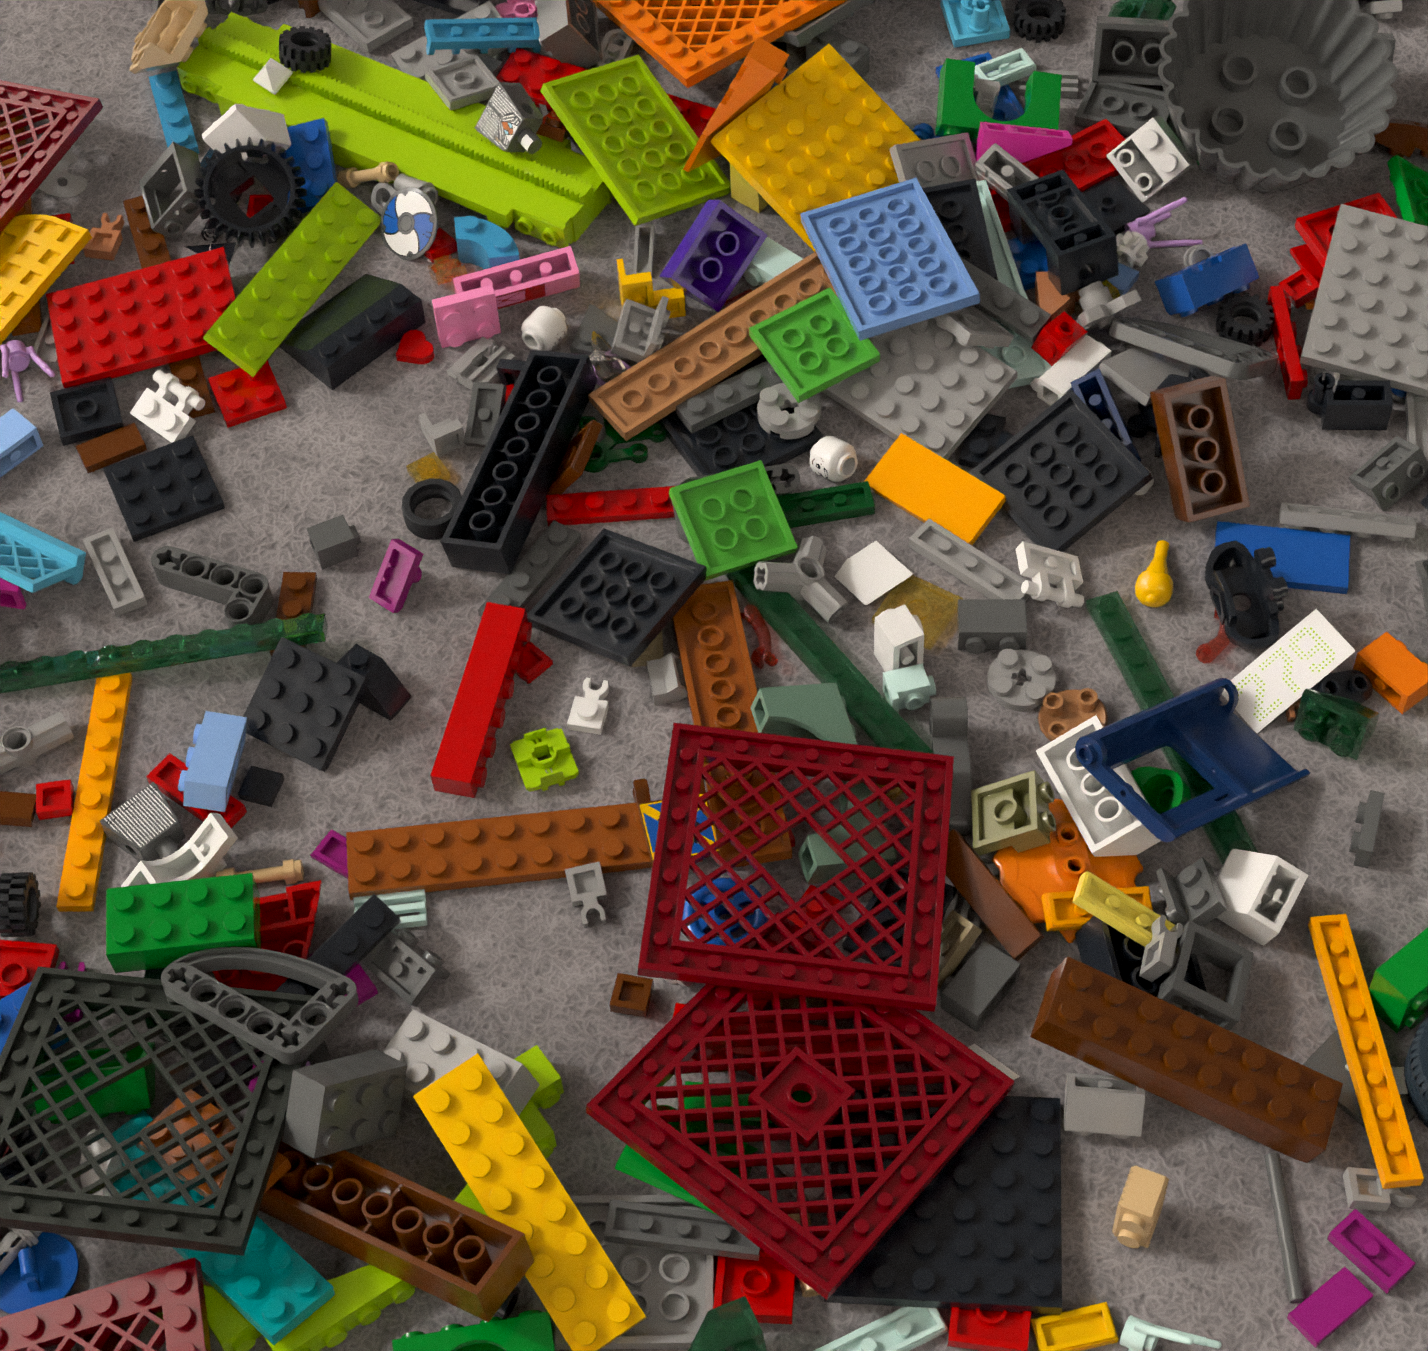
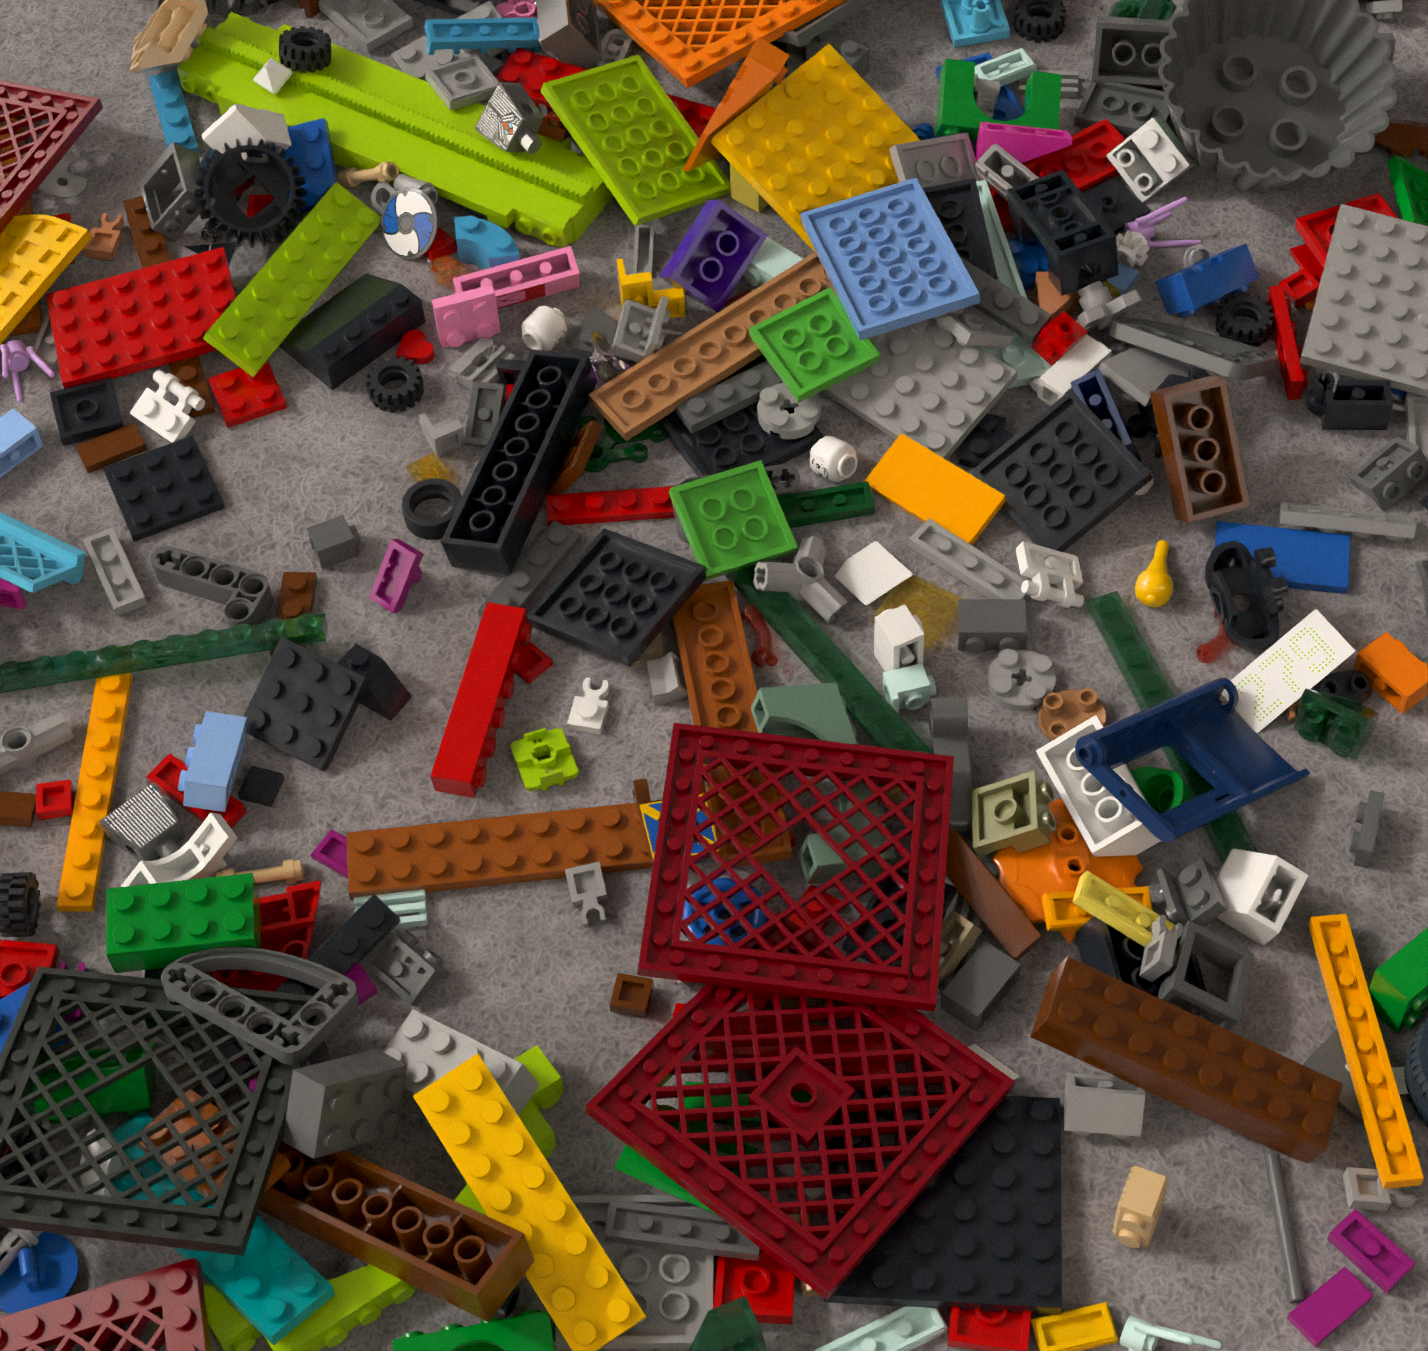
(394, 370): none -> black tyre

